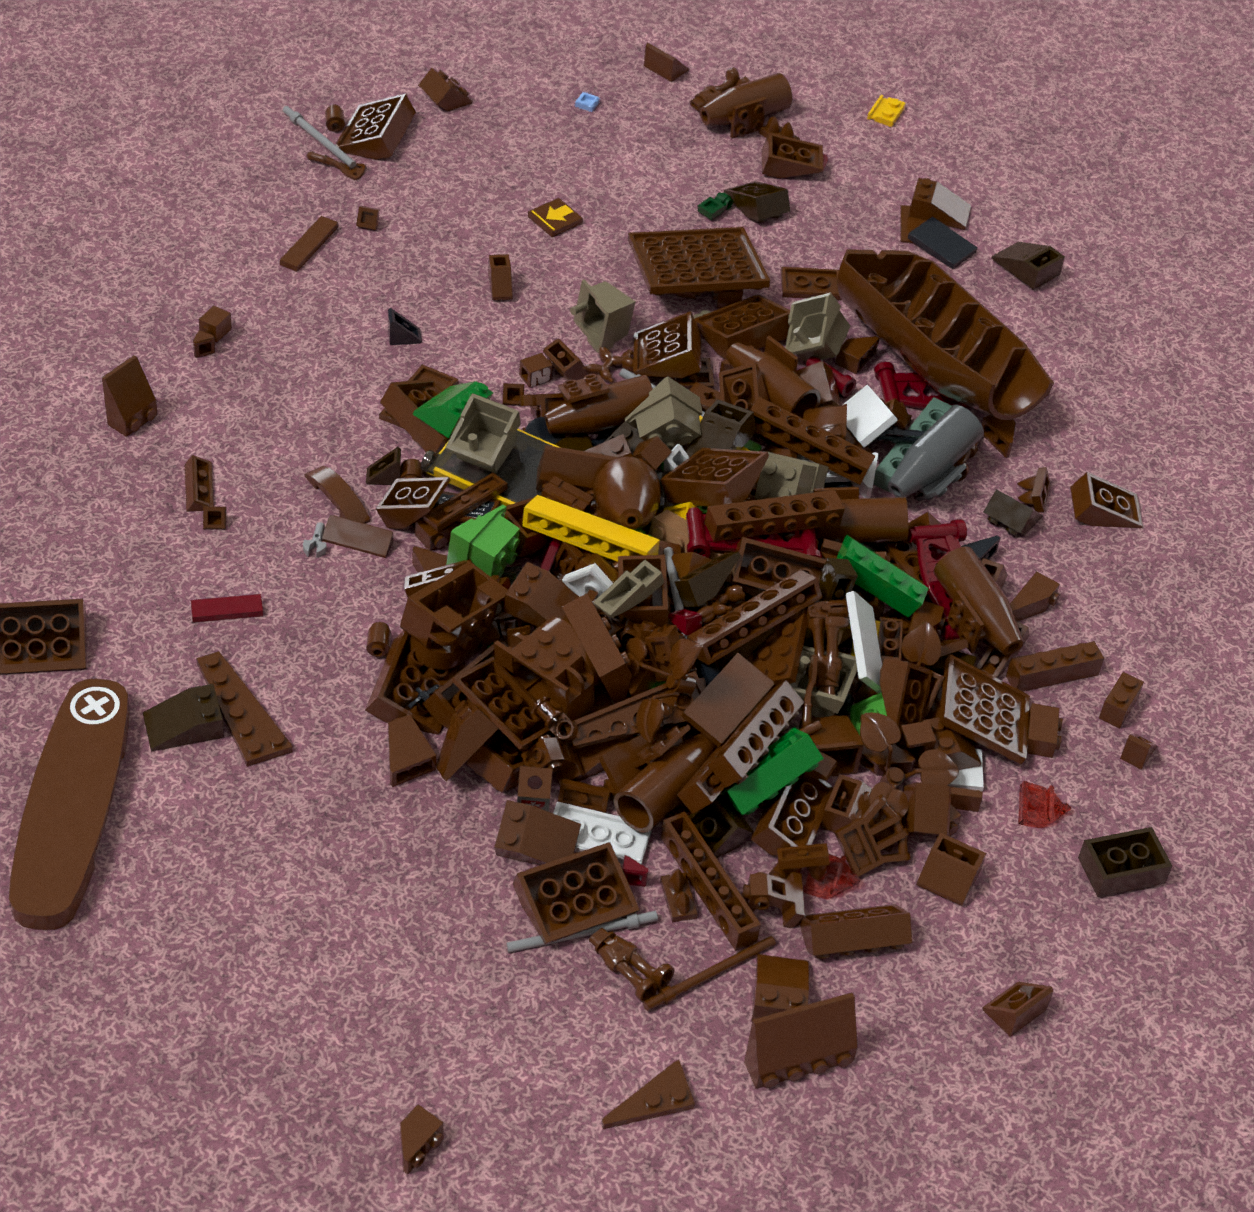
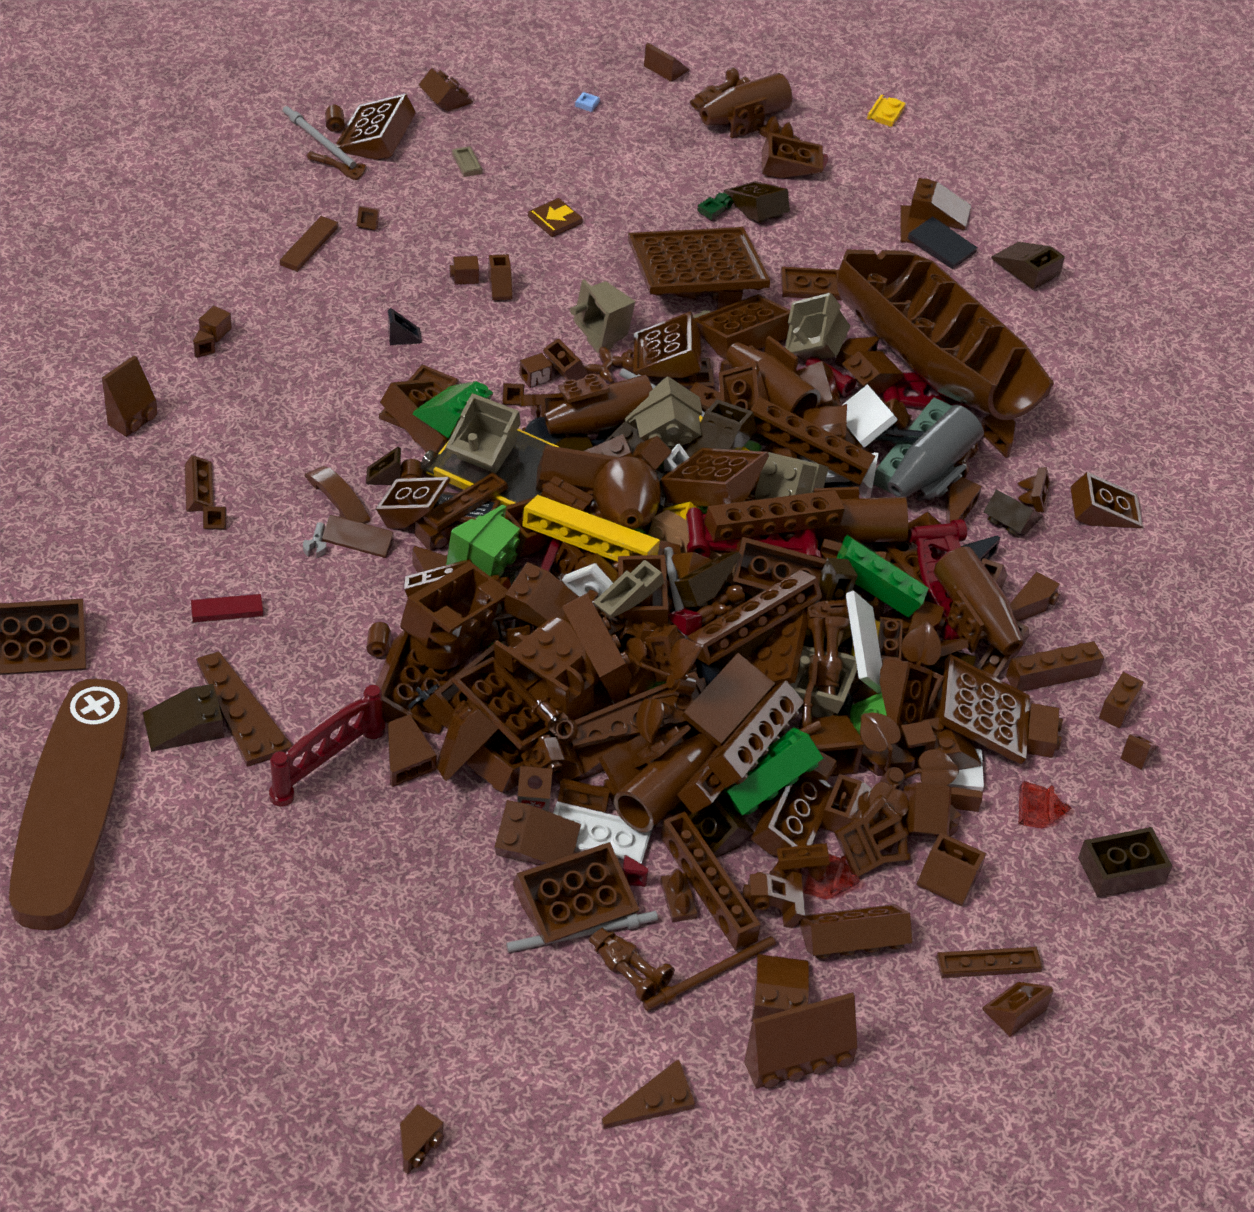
(369, 724): none -> dark red piece
(465, 270): none -> reddish brown brick
(467, 161): none -> dark tan tile
(873, 369): none -> reddish brown slope
(961, 499): none -> reddish brown slope
(989, 962): none -> reddish brown tile

